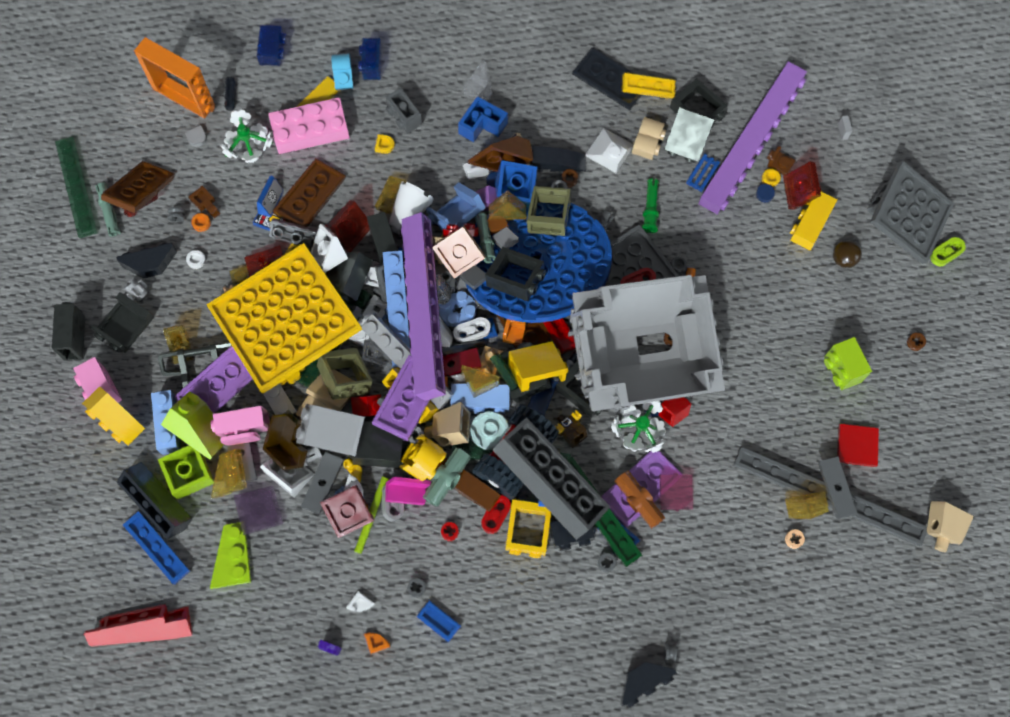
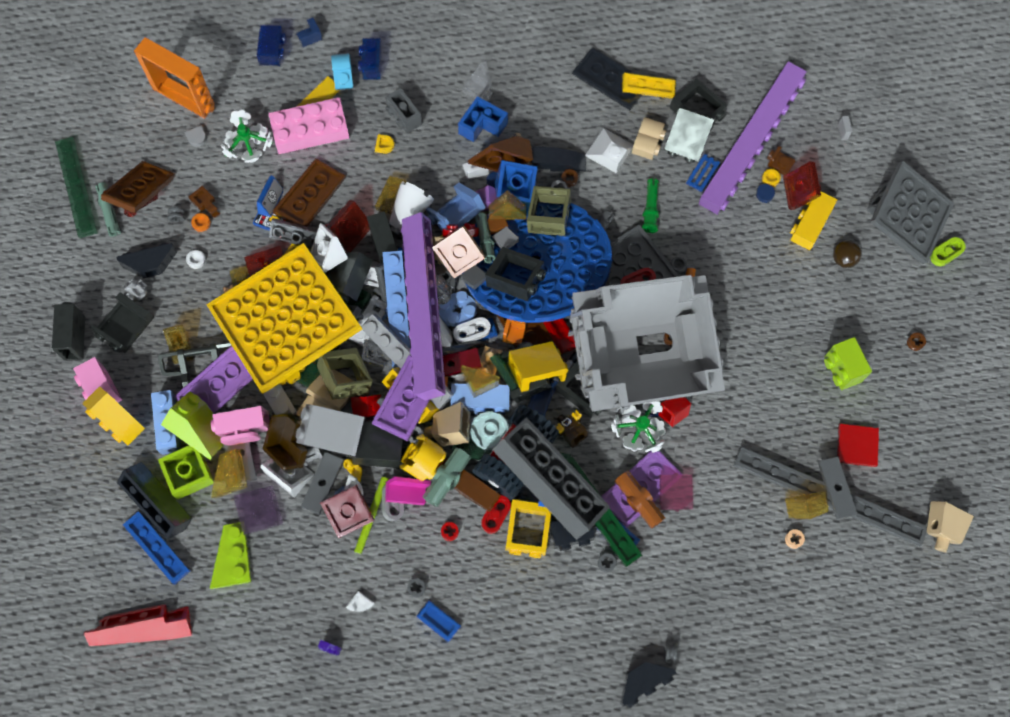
(230, 93): black axle -> none
(309, 35): none -> dark blue panel
(376, 642): orange tile -> none

